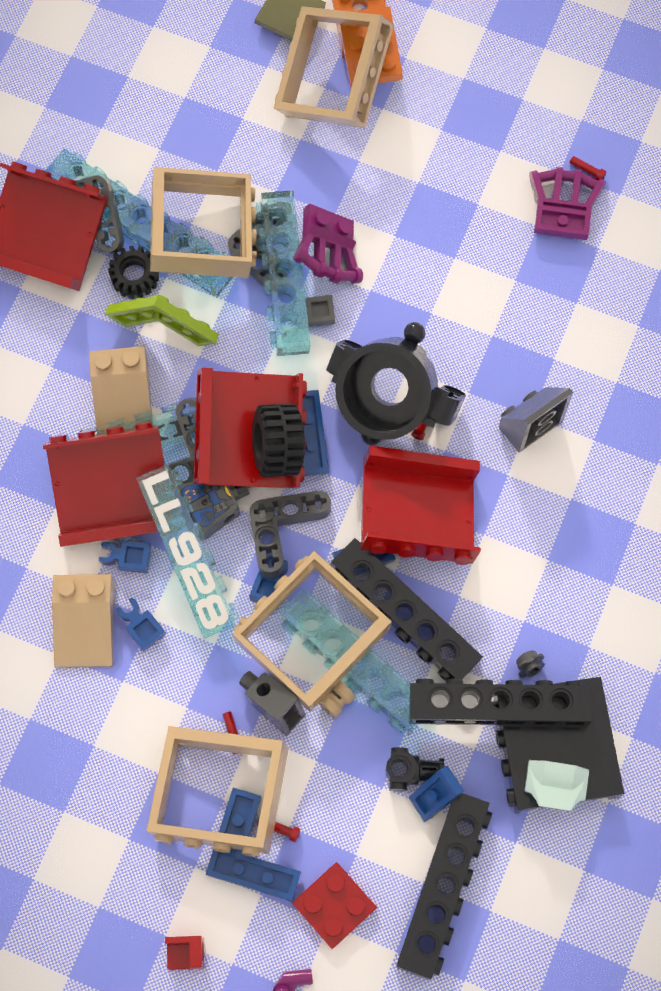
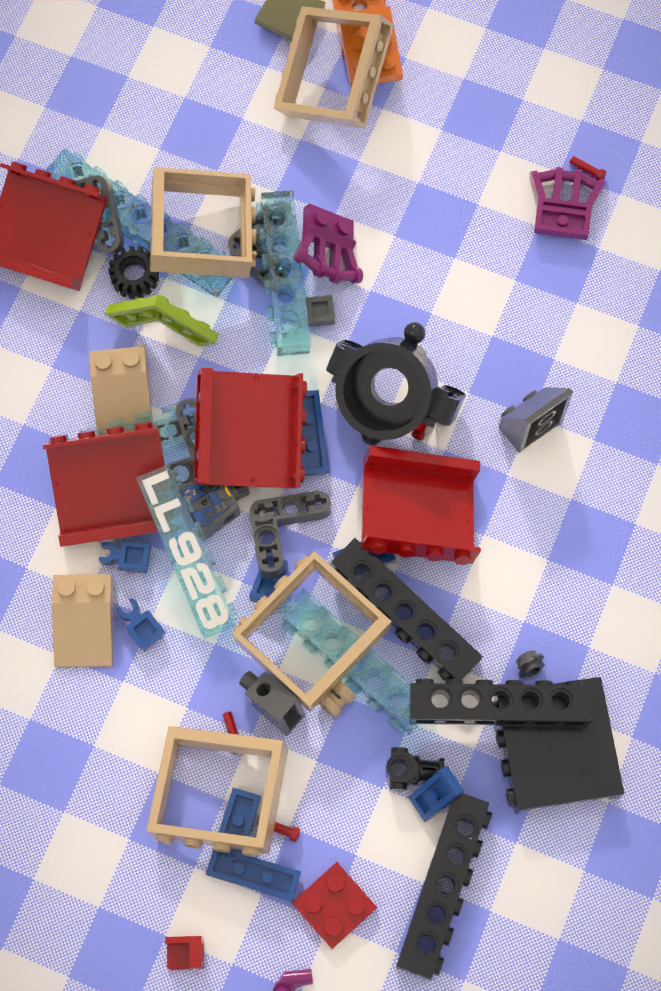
(278, 440): black tyre -> none
(556, 784): light aqua slope -> none

